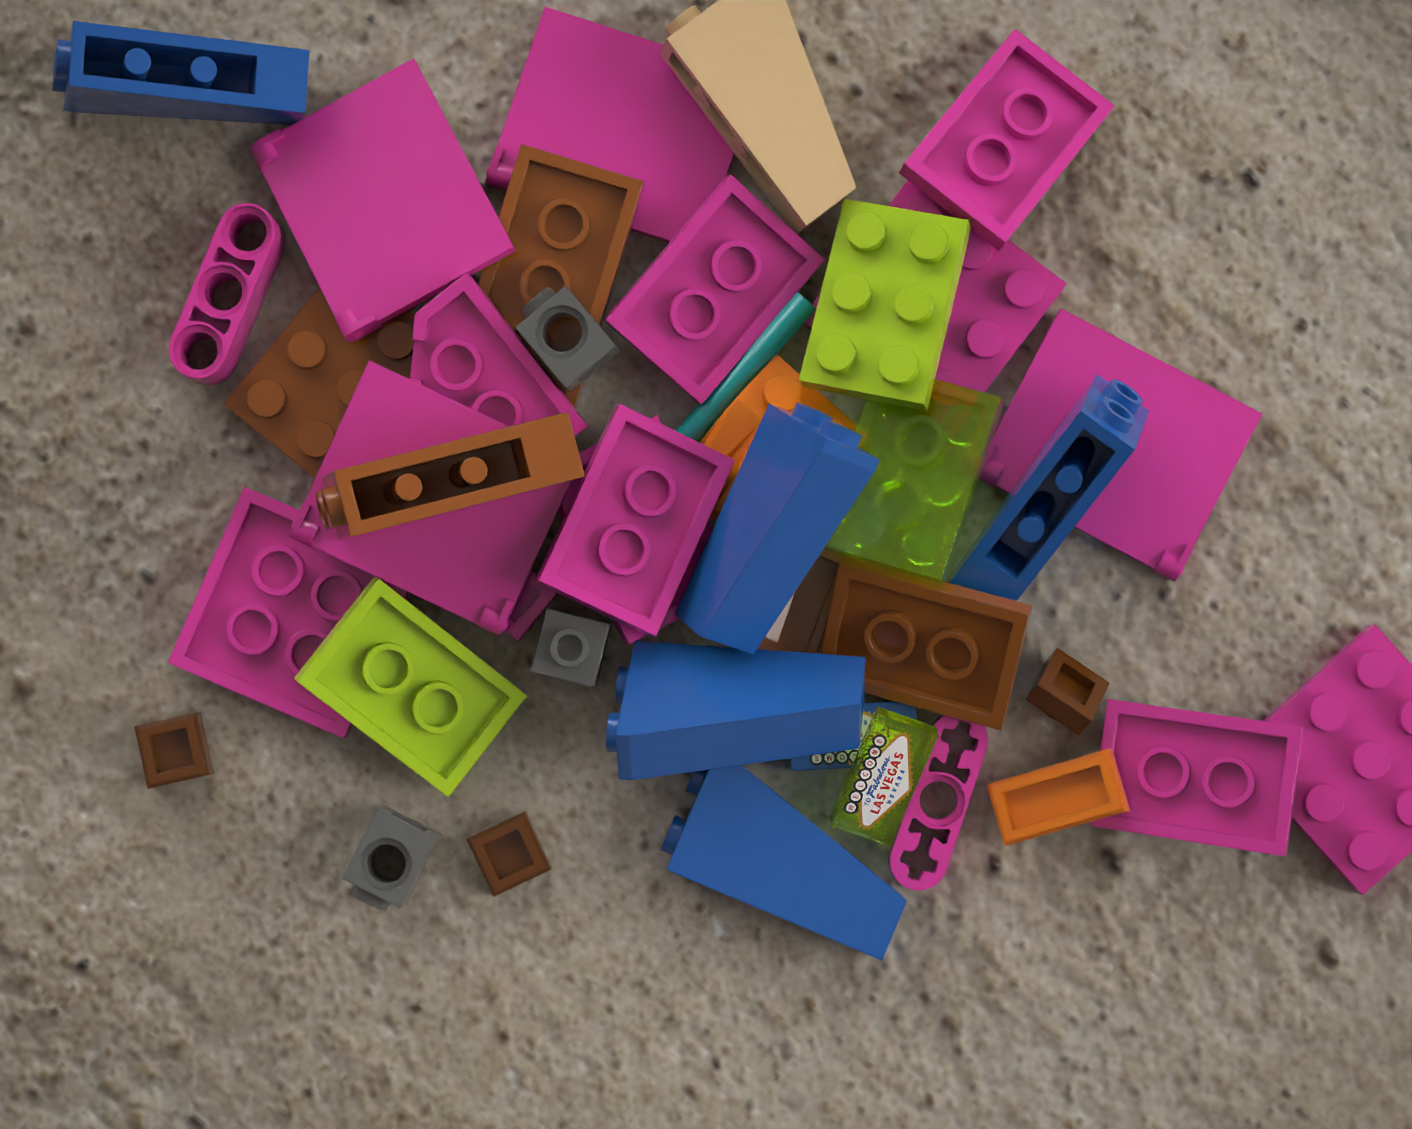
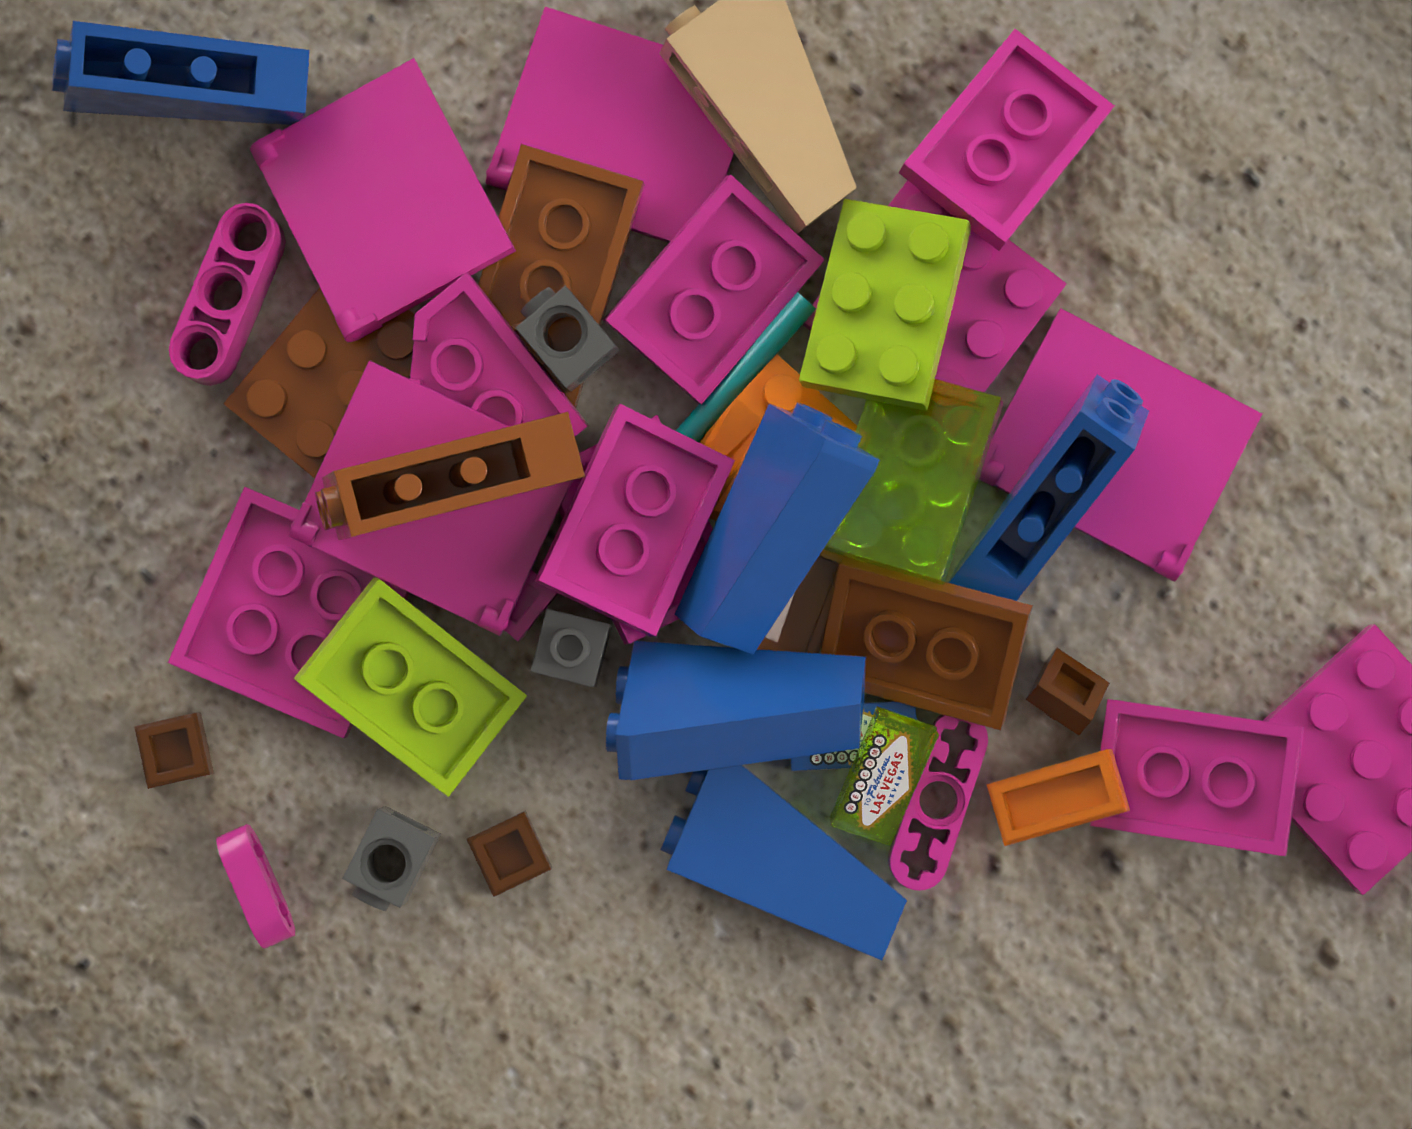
(255, 886): none -> dark pink beam

